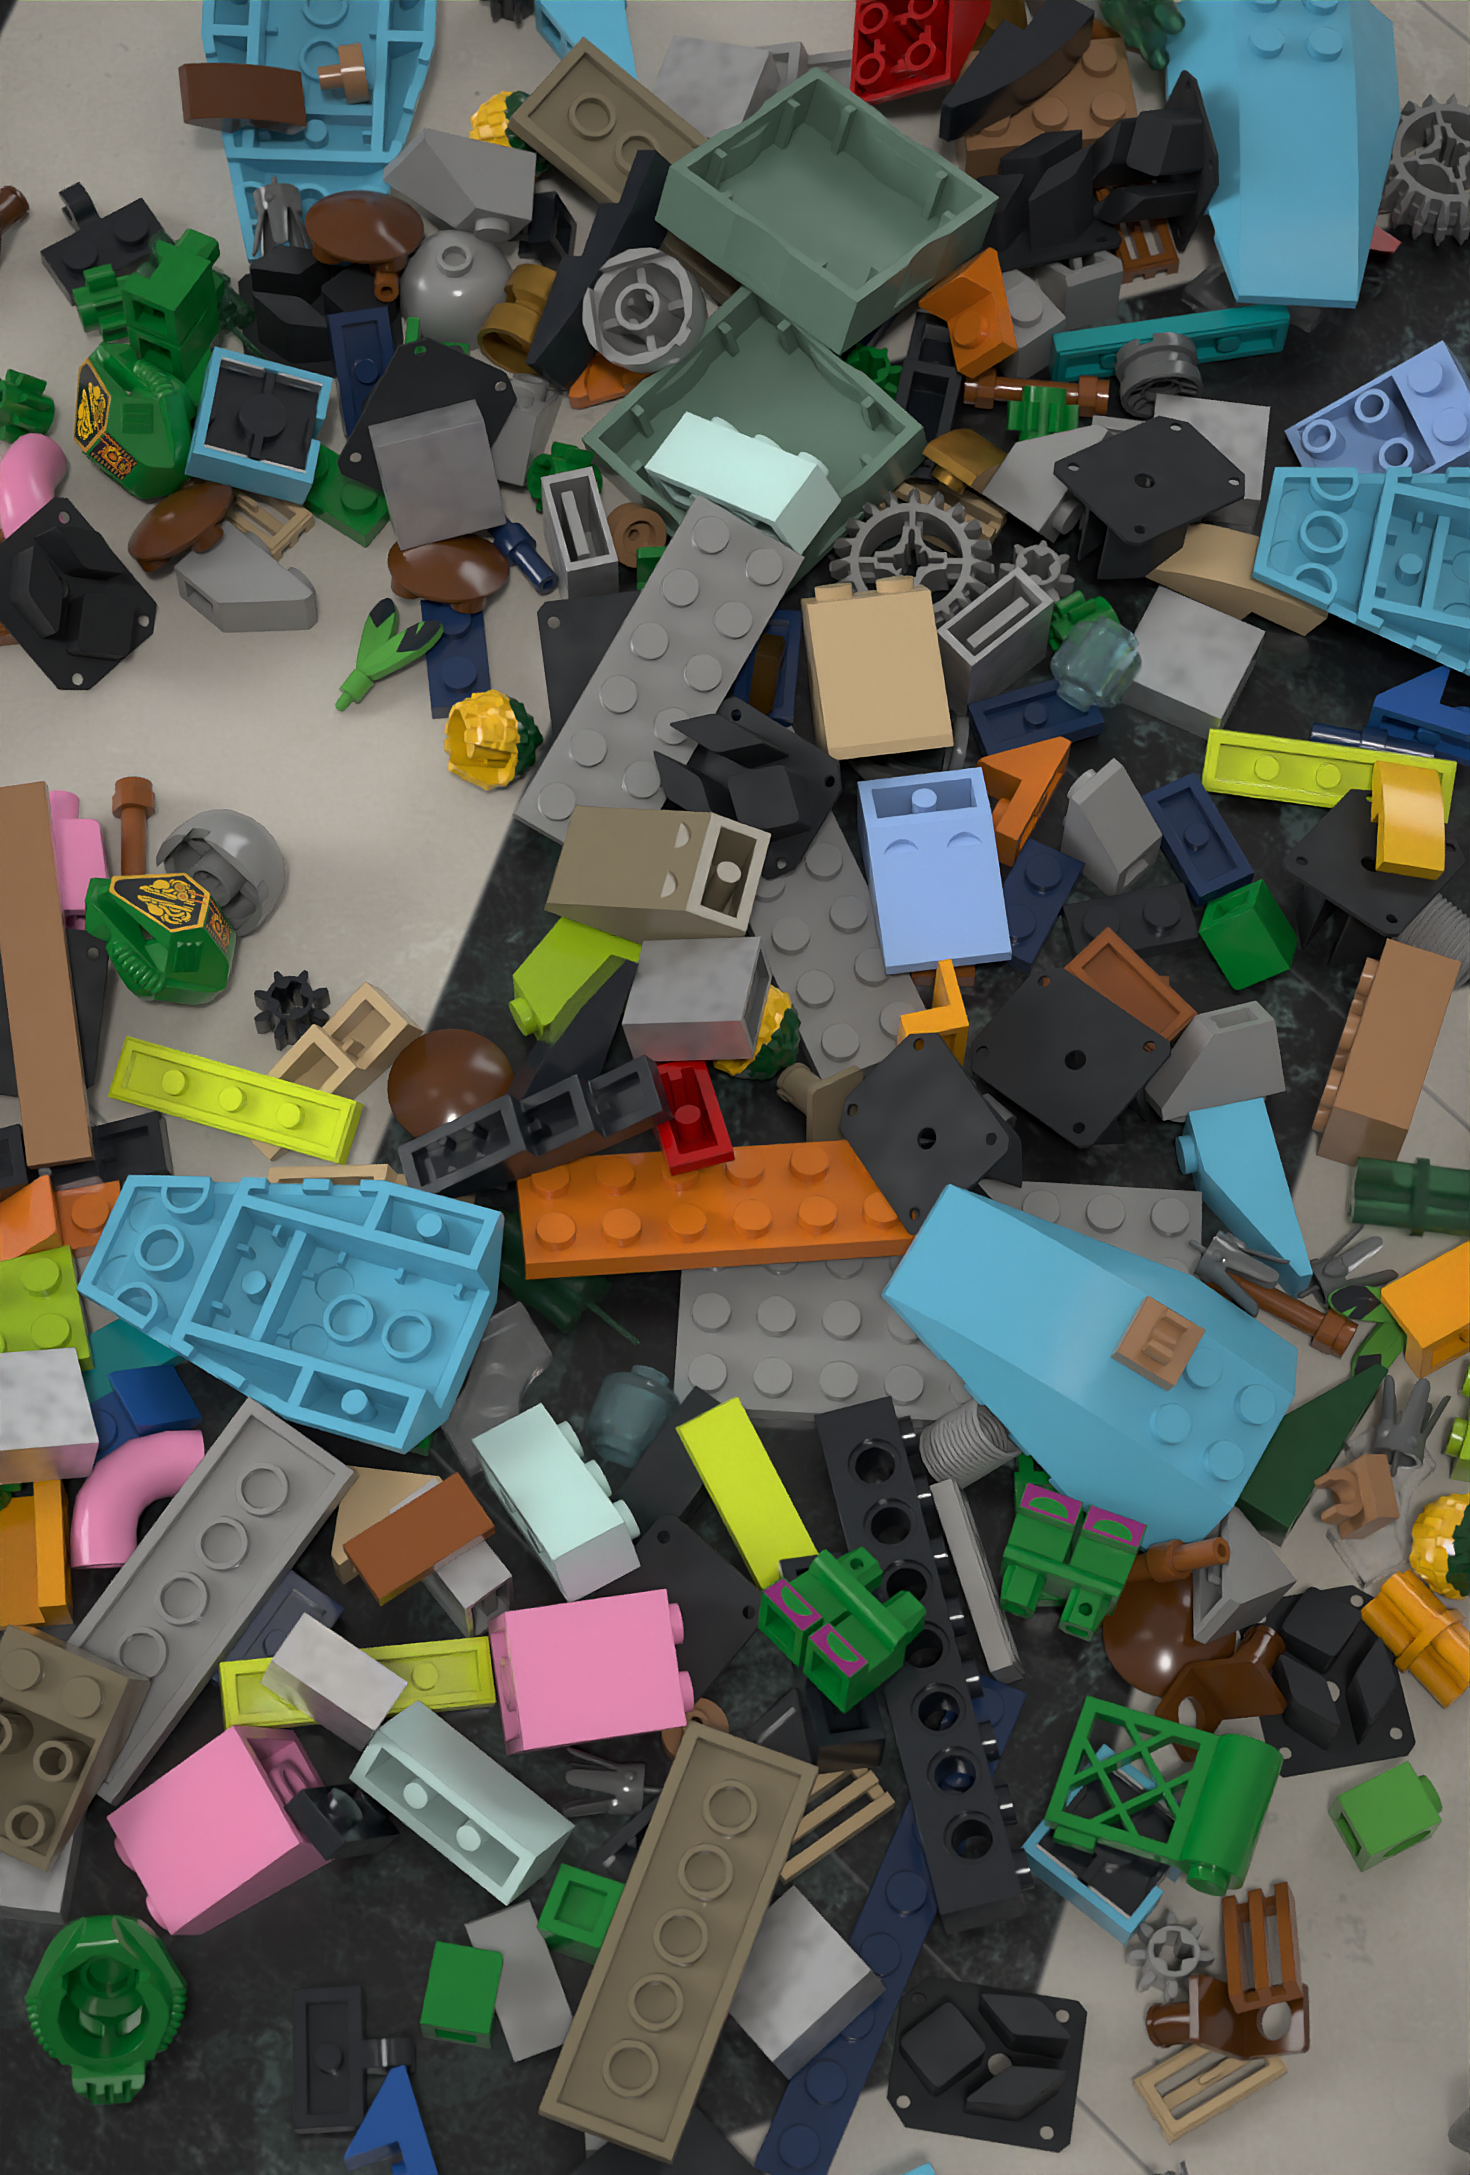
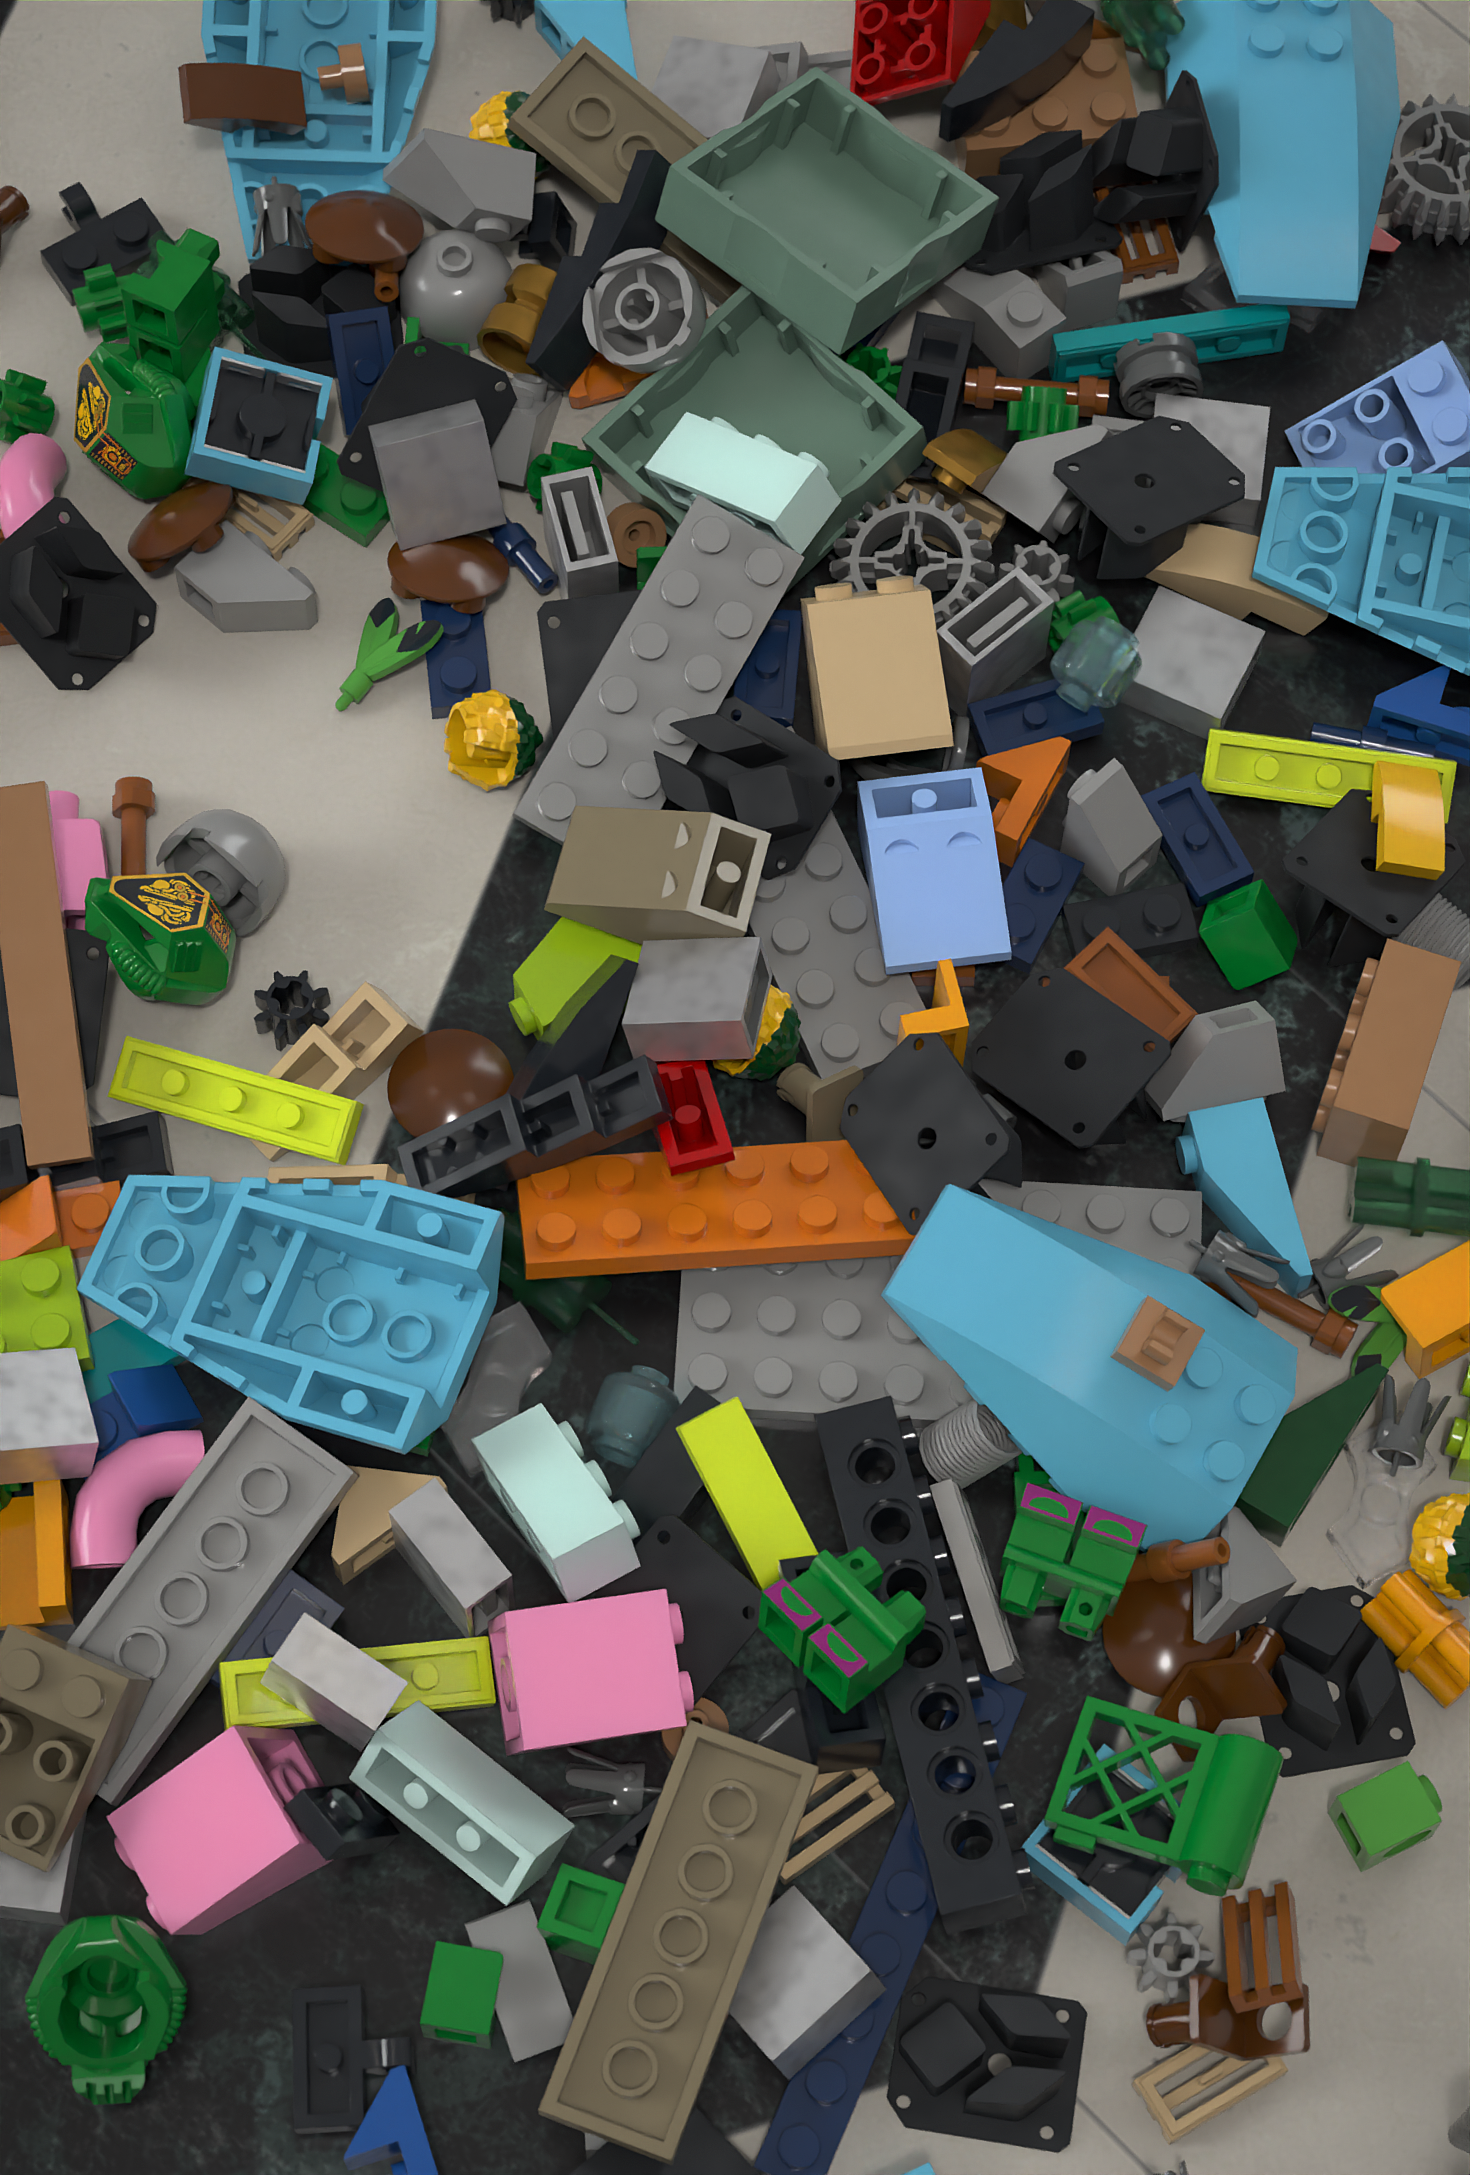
(419, 1538): dark orange tile -> none
(767, 662): dark brown tile -> none
(976, 313): orange slope -> none
(1361, 1496): medium nougat tile -> none

